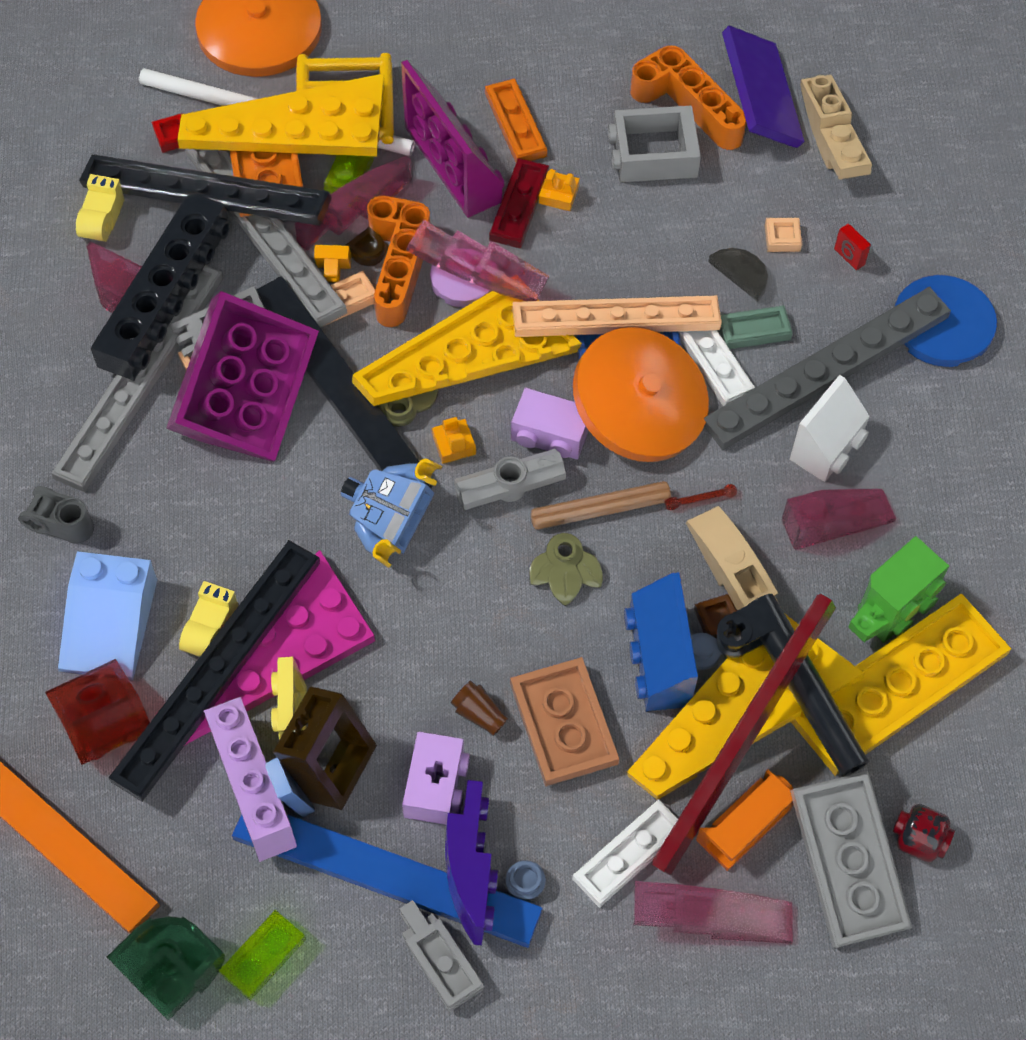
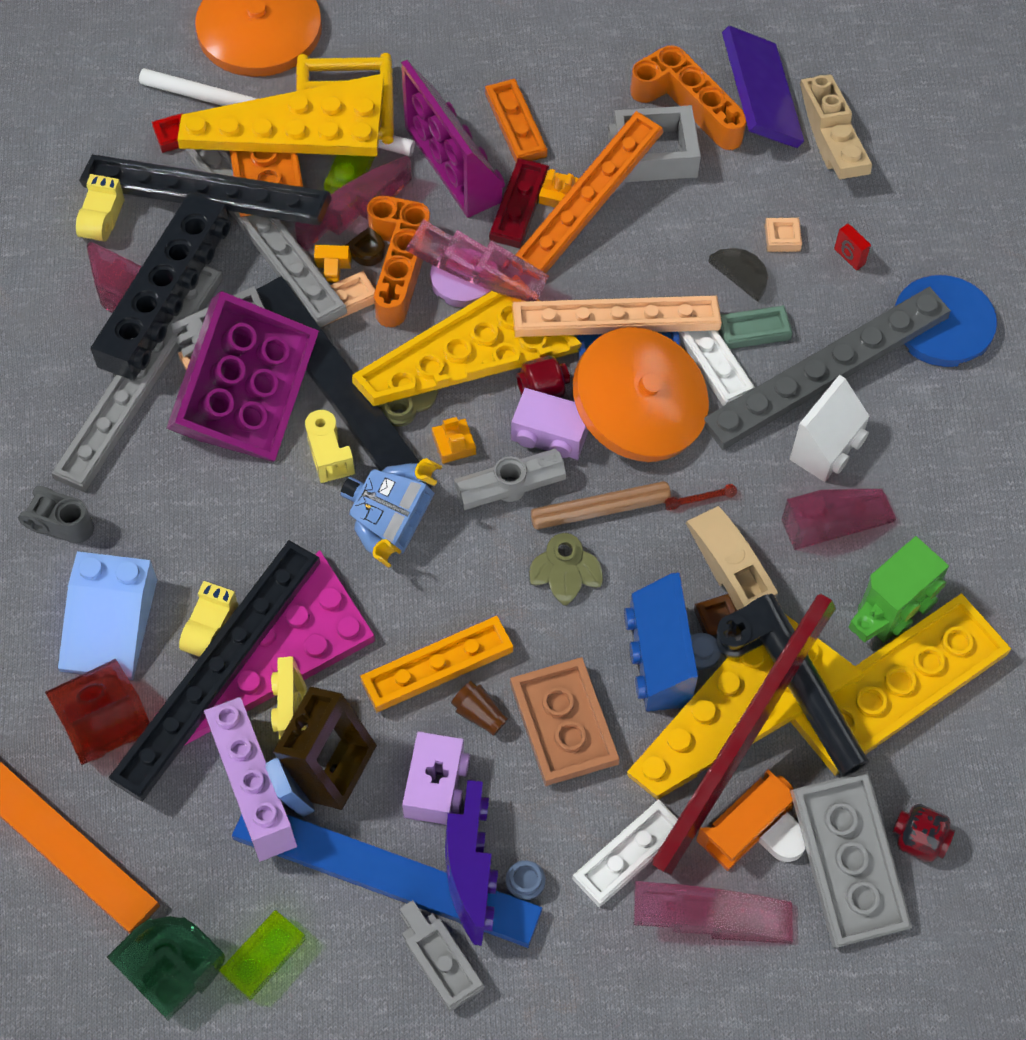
(322, 437): none -> light yellow leg
(436, 664): none -> light orange plate
(544, 376): none -> dark red head
(590, 192): none -> orange tile
(784, 839): none -> white tile

